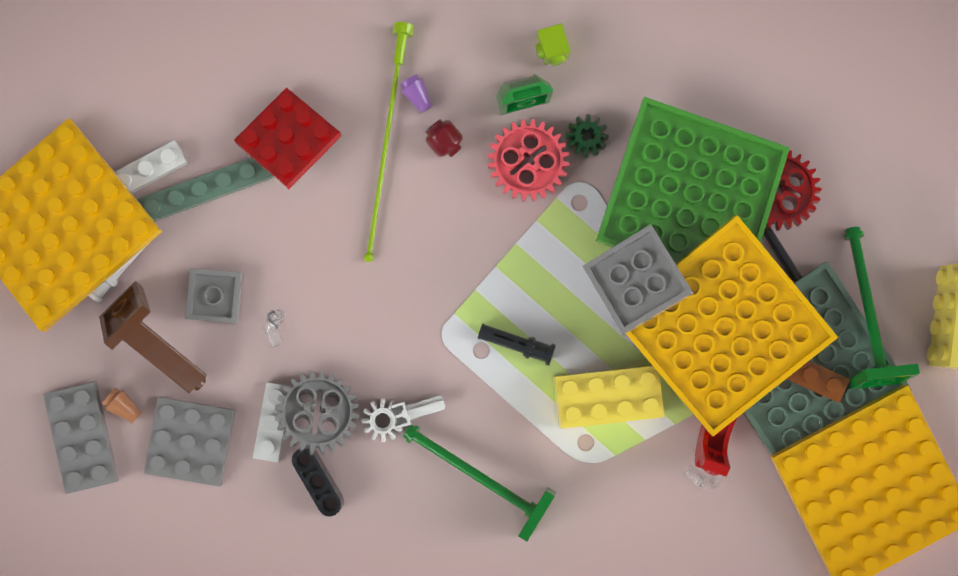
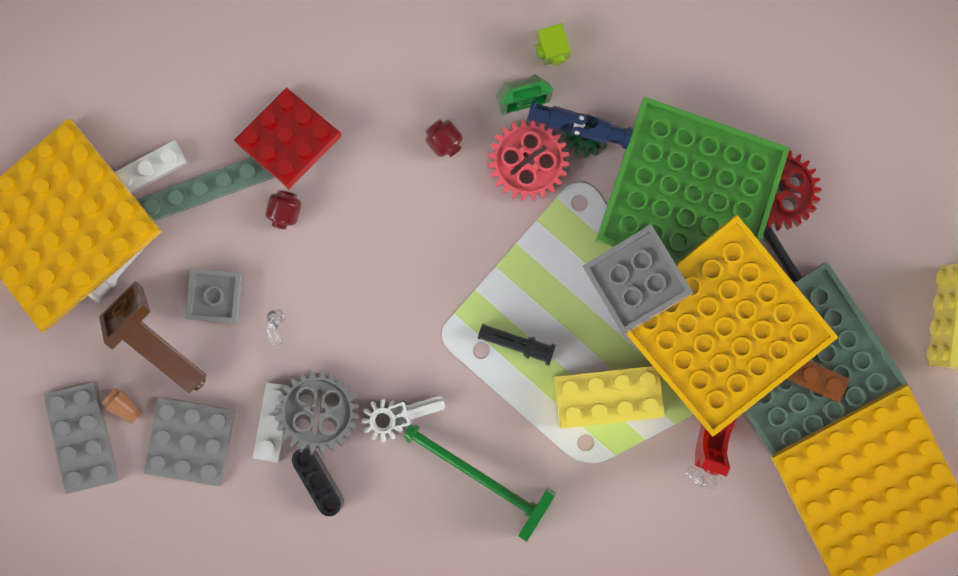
(283, 209): none -> dark red head
(402, 31): lime piece -> none
(416, 93): medium lavender cone -> none
(573, 123): none -> dark blue piece
(882, 373): green tile -> none

